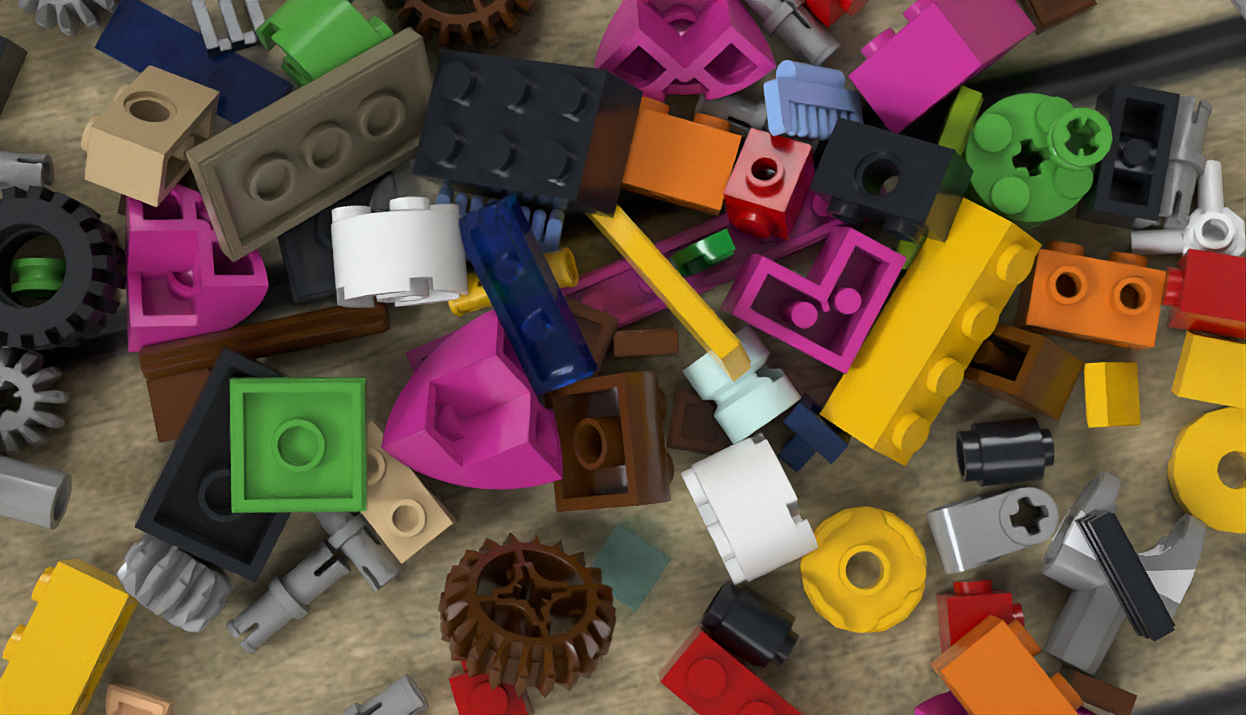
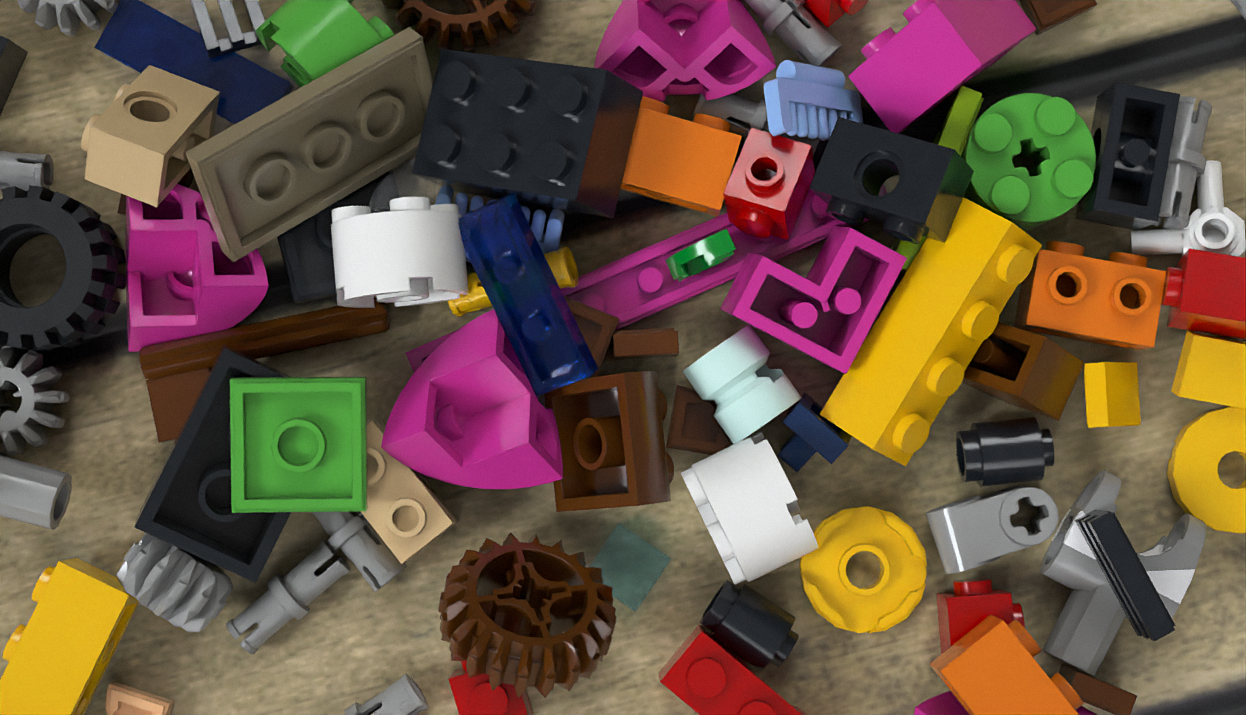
(37, 277): bright green bush -> none
(675, 292): yellow tile -> none
(1098, 143): bright green bush -> none

